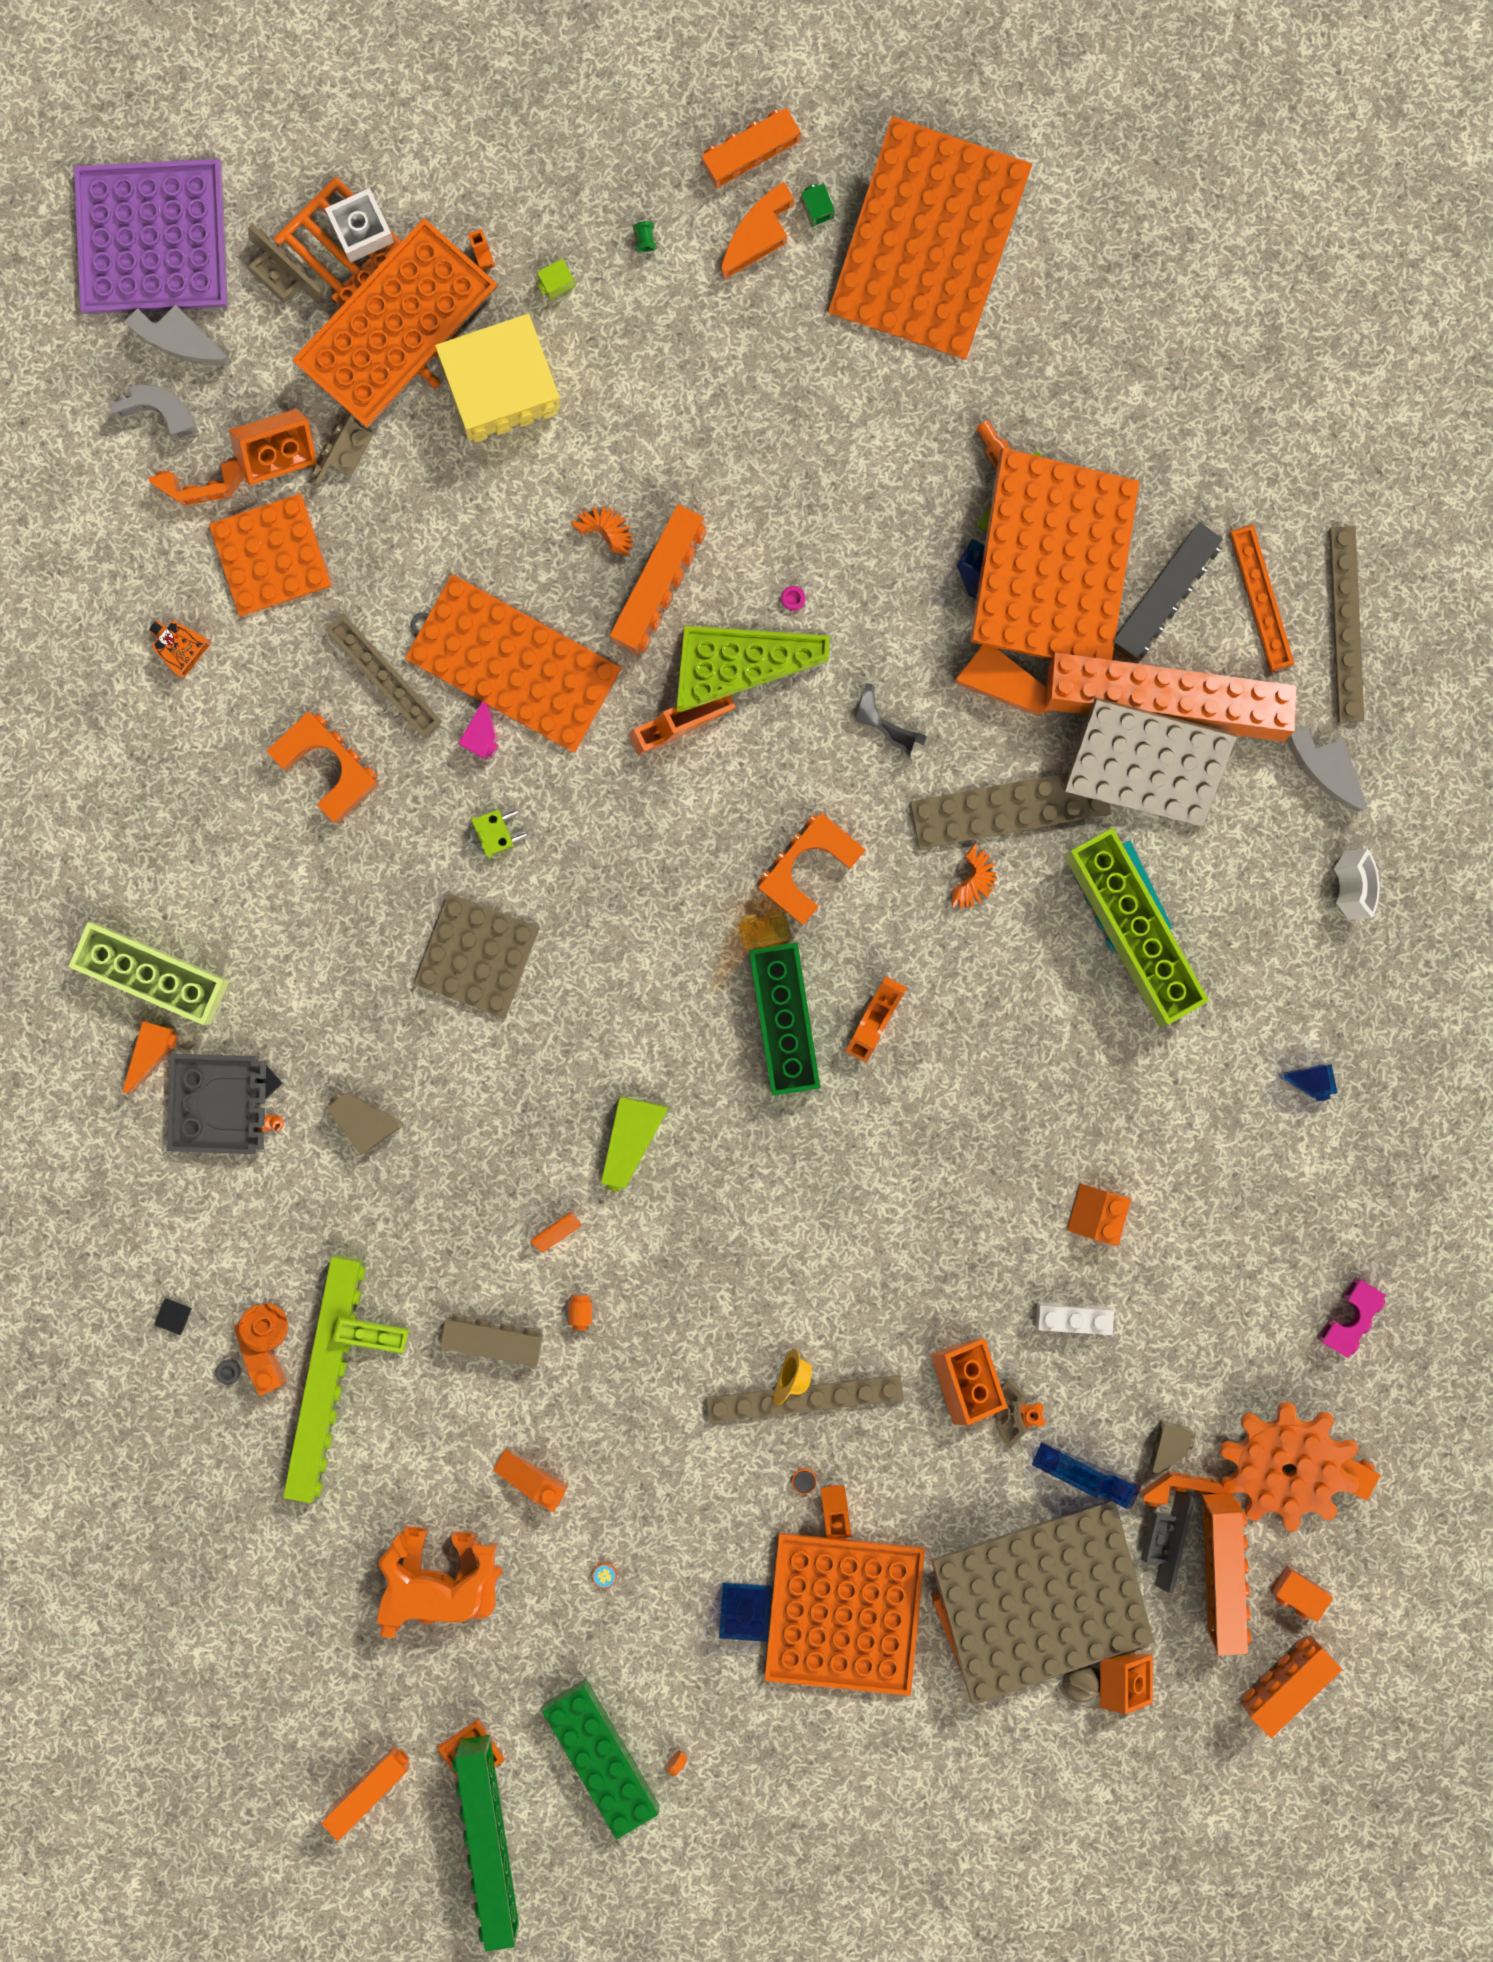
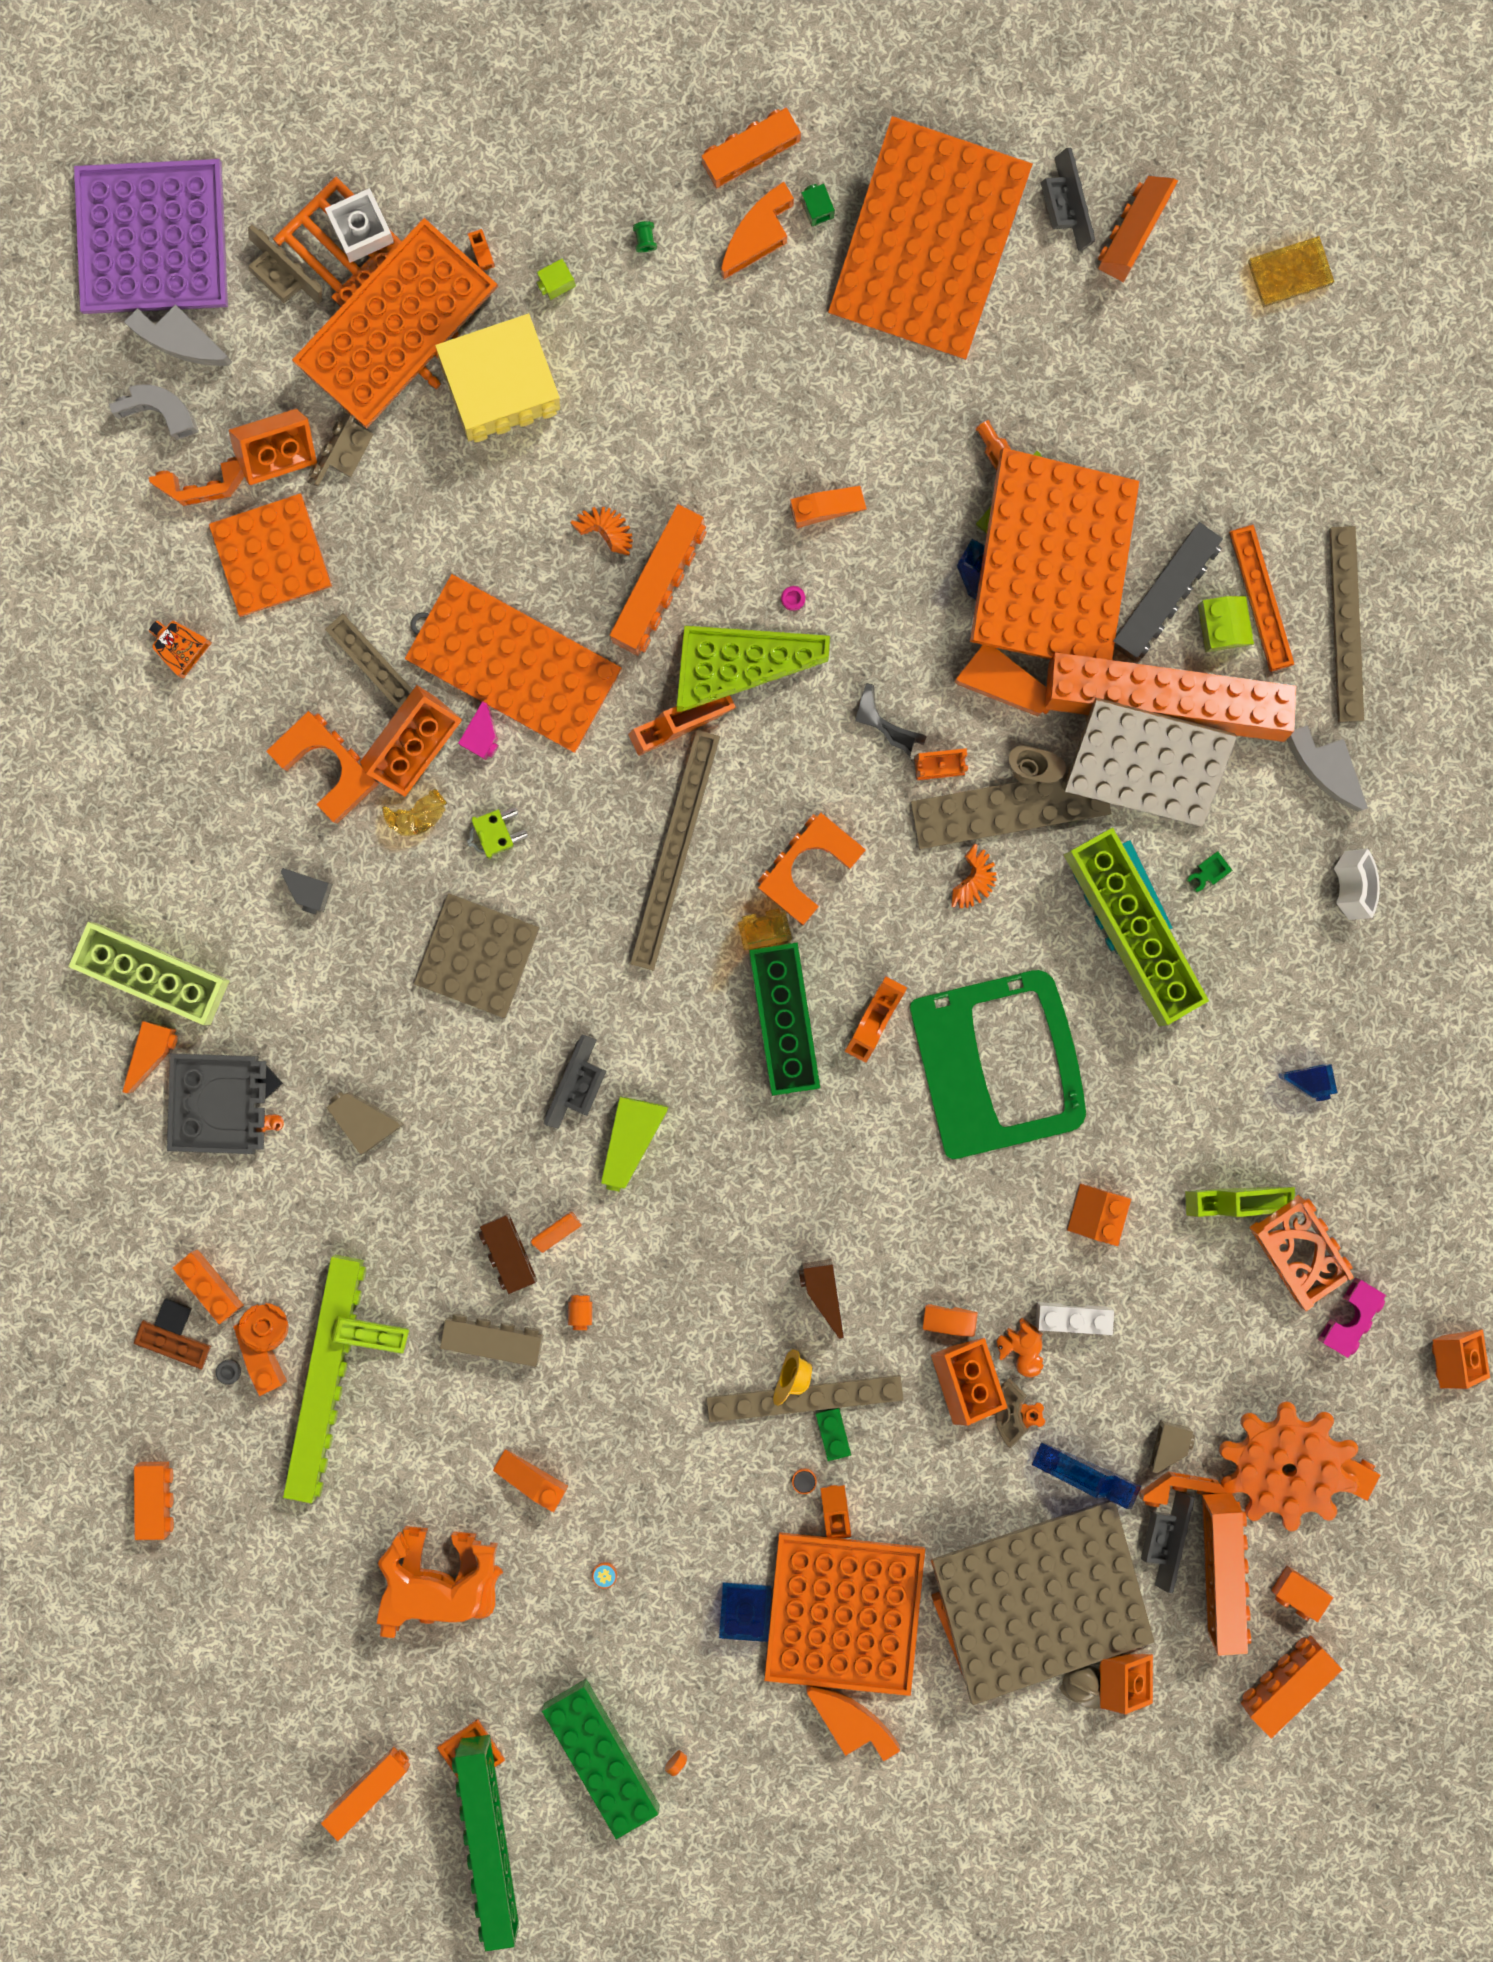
(153, 1500): none -> orange brick
(172, 1345): none -> dark orange tile
(208, 1286): none -> orange brick
(307, 891): none -> dark grey slope
(410, 741): none -> orange slope
(419, 818): none -> clear yellow animal
(507, 1254): none -> reddish brown brick
(578, 1084): none -> dark grey bracket
(675, 850): none -> dark tan plate
(821, 1287): none -> reddish brown slope
(826, 505): none -> orange slope
(833, 1434): none -> green plate
(852, 1722): none -> orange slope
(940, 764): none -> orange hinge
(950, 1321): none -> orange slope
(956, 1074): none -> green door
(1027, 1344): none -> orange animal
(1035, 765): none -> dark tan piece
(1067, 201): none -> dark grey bracket
(1136, 227): none -> orange slope
(1212, 870): none -> green plate
(1225, 623): none -> lime slope
(1237, 1201): none -> lime slope
(1271, 1242): none -> orange fence
(1291, 271): none -> clear yellow plate
(1461, 1359): none -> orange slope

